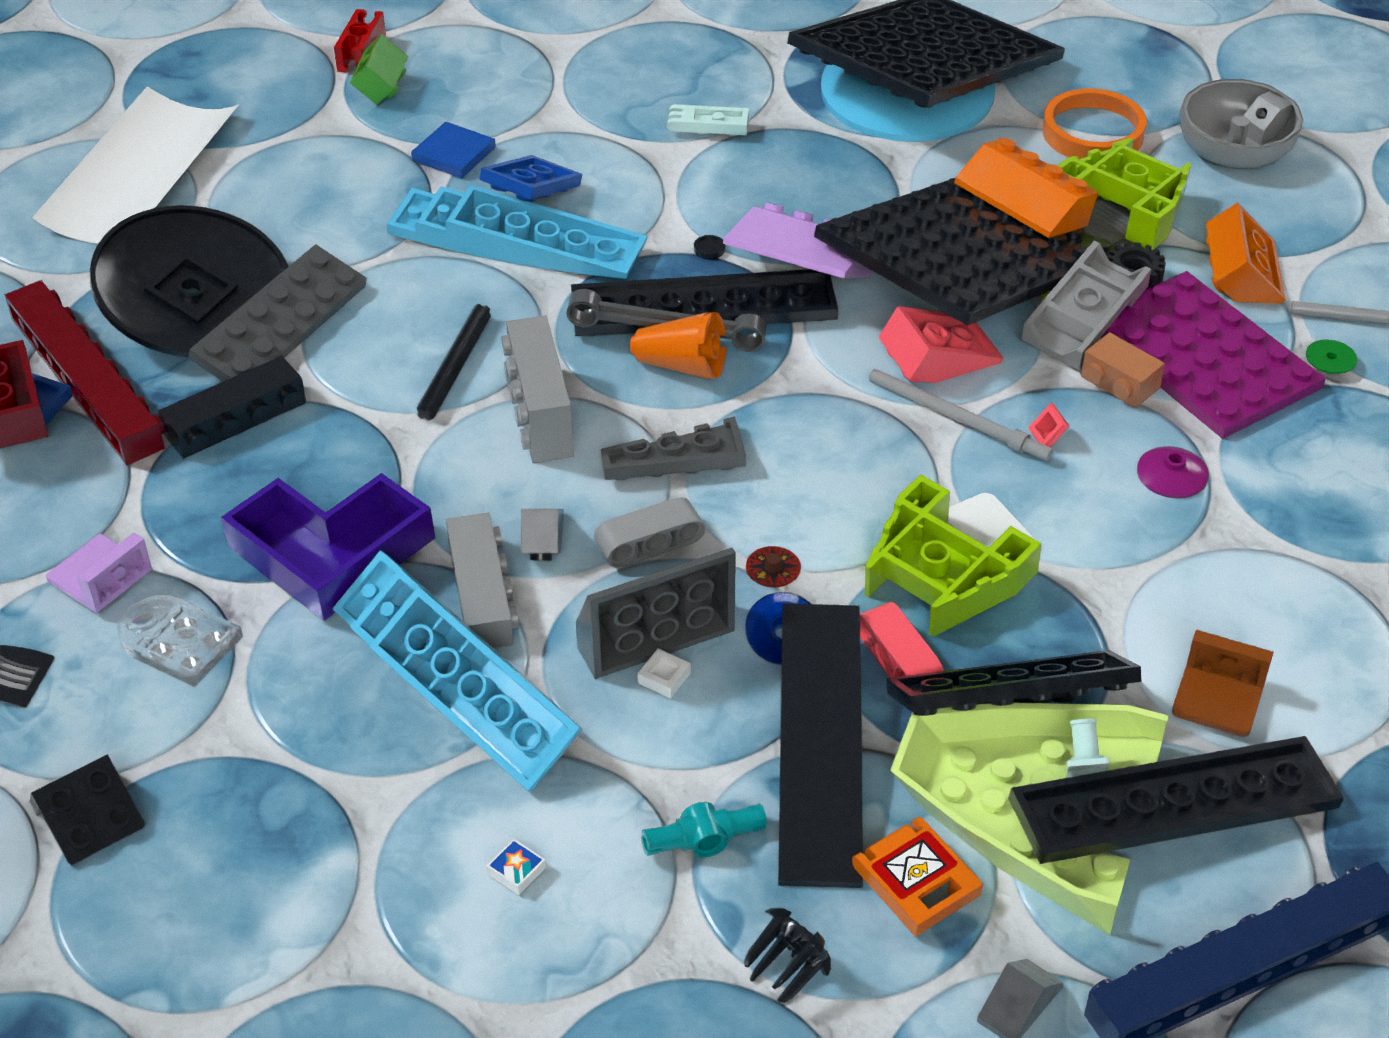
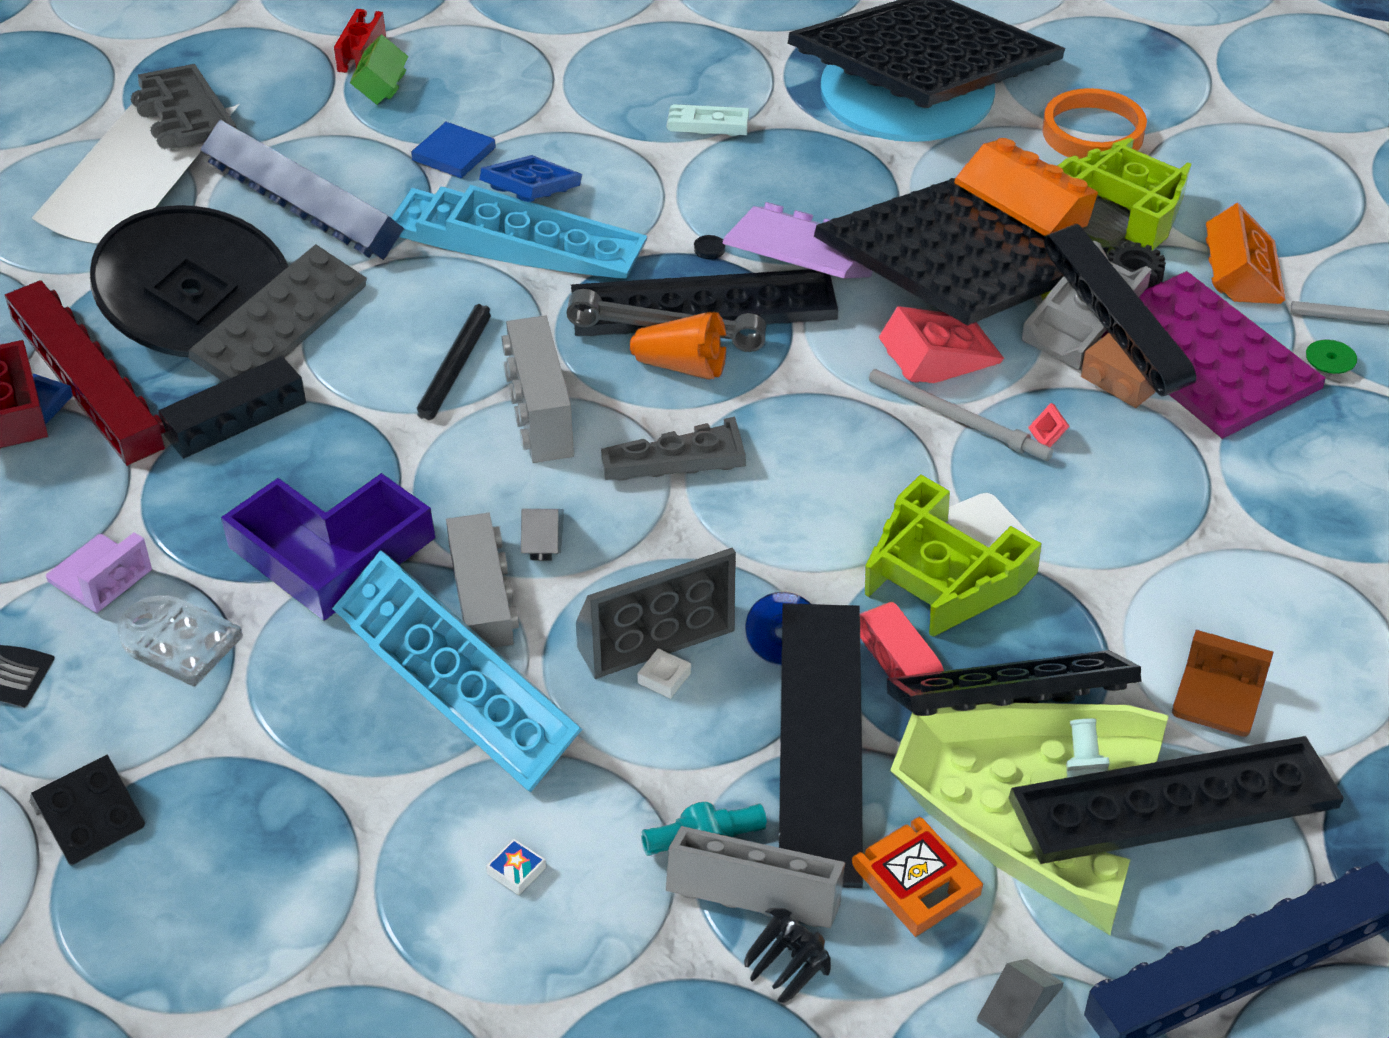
(182, 102): none -> dark grey hinge
(302, 190): none -> brick
(649, 532): light grey beam -> none
(754, 876): none -> light grey brick
(773, 566): piece -> none
(1120, 310): none -> black beam
(1172, 472): magenta dish -> none
(1240, 122): light grey piece -> none

